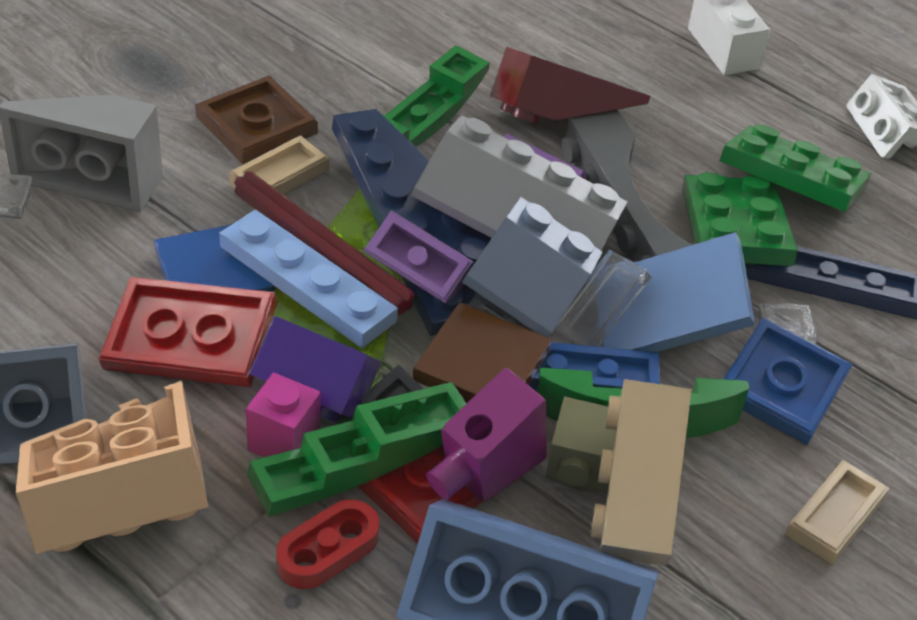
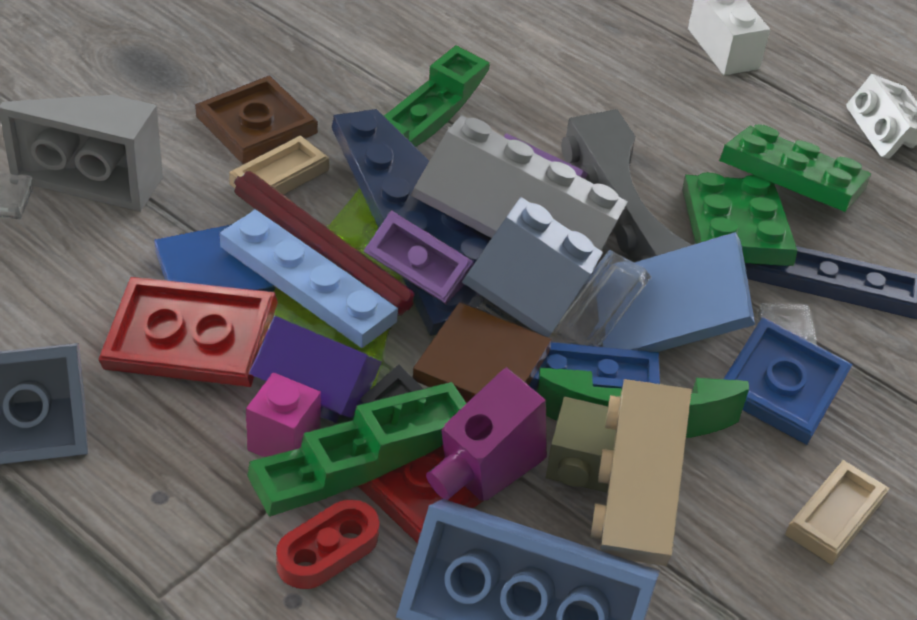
(111, 474): light nougat wedge -> none
(542, 88): dark red slope -> none

